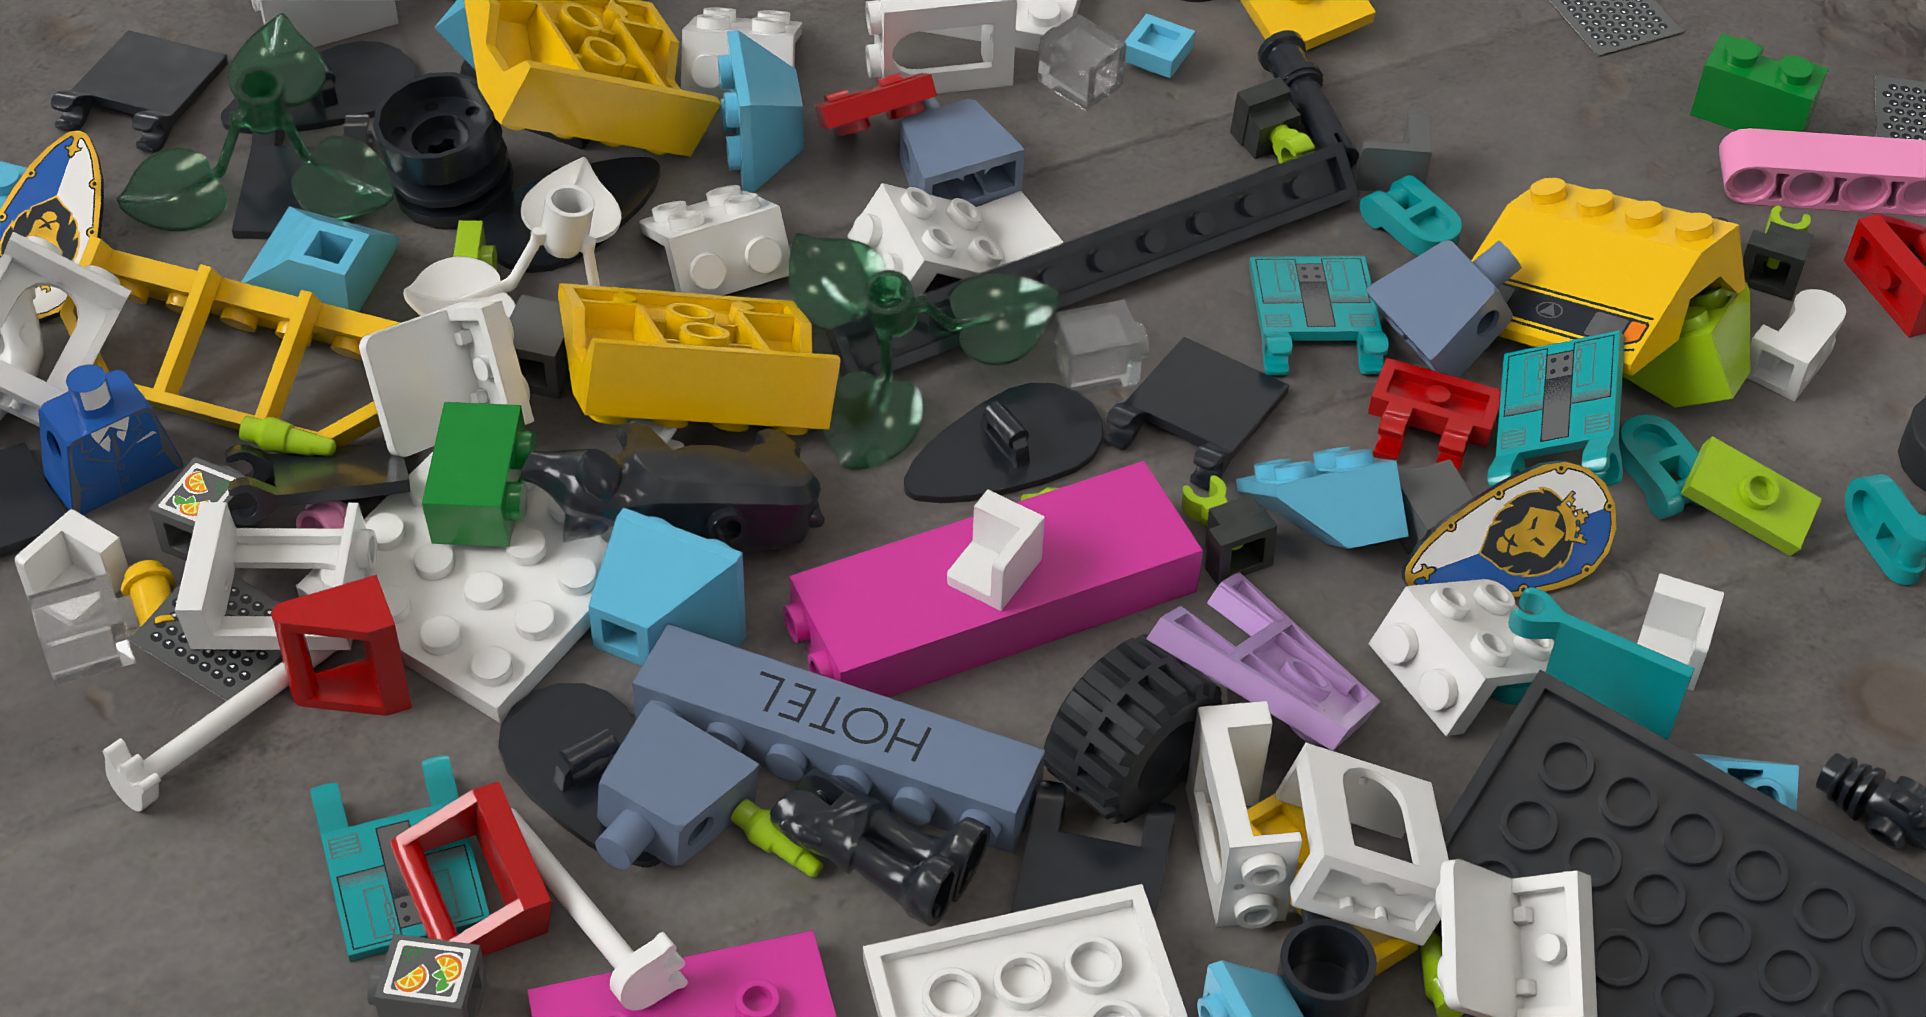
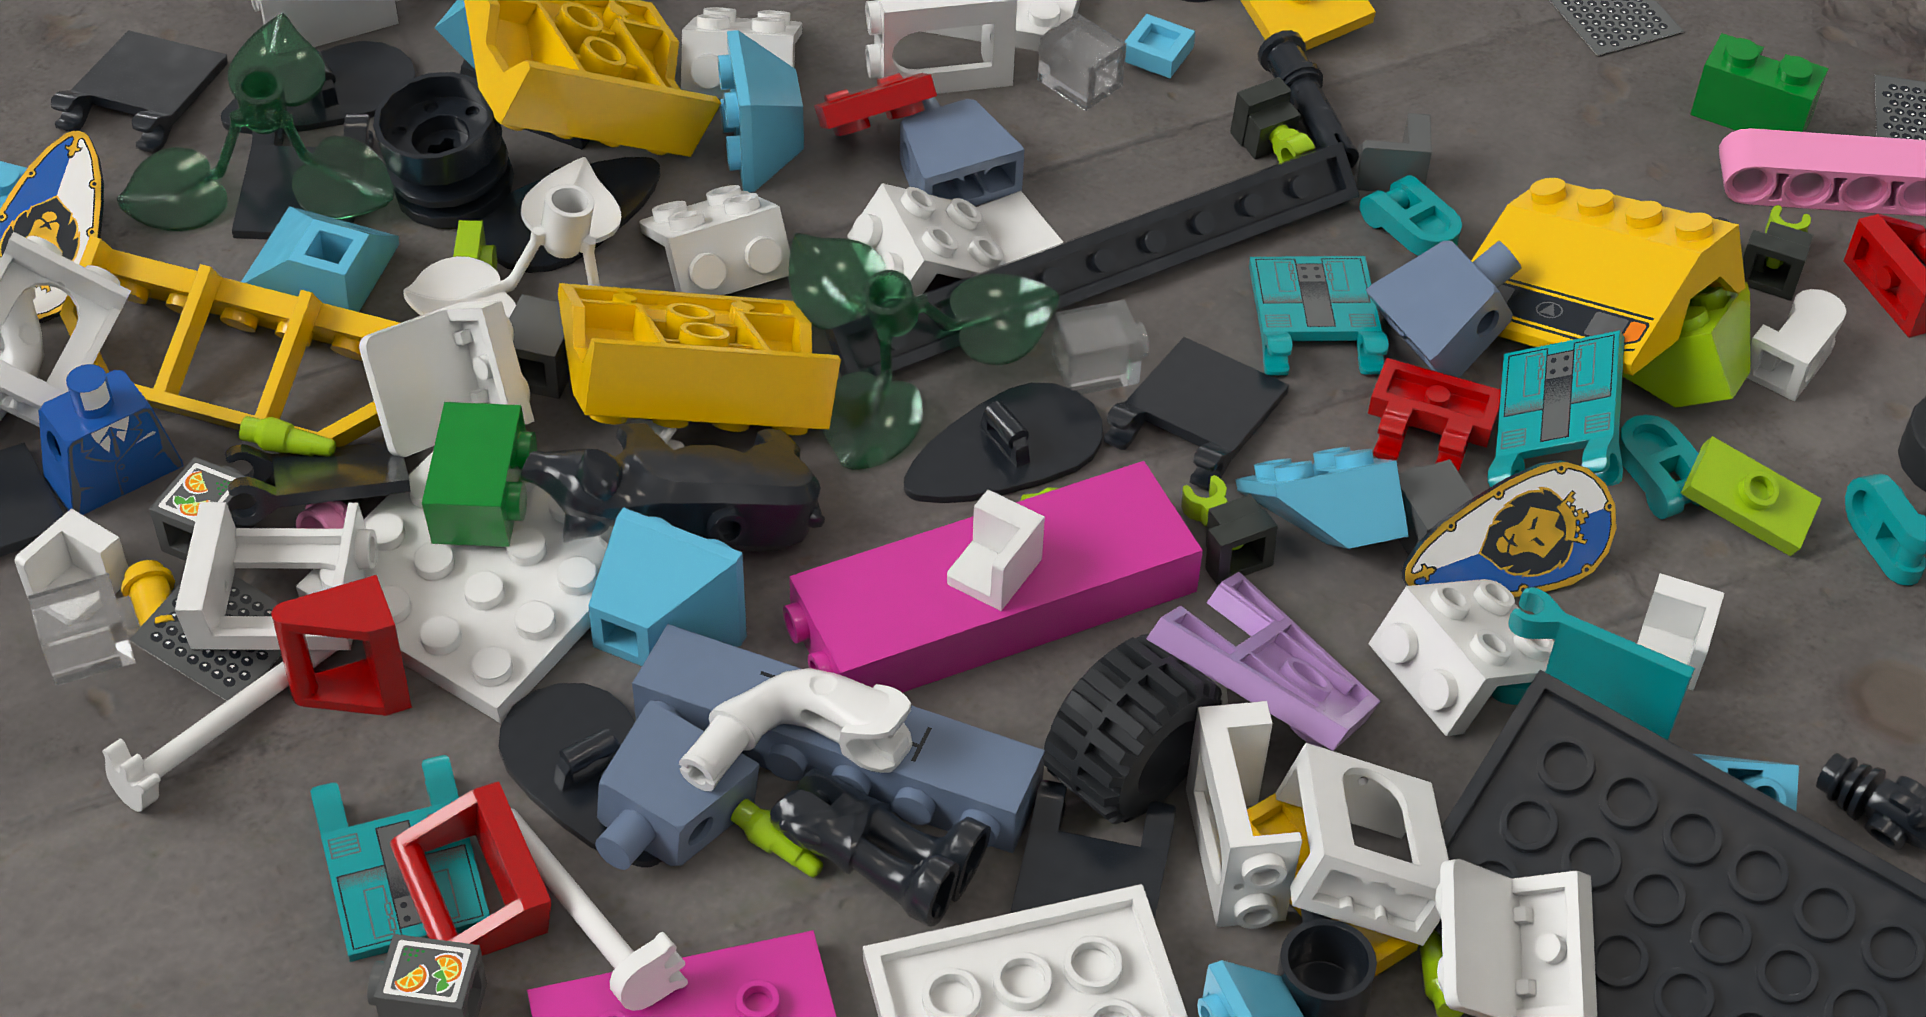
(857, 717): none -> white piece

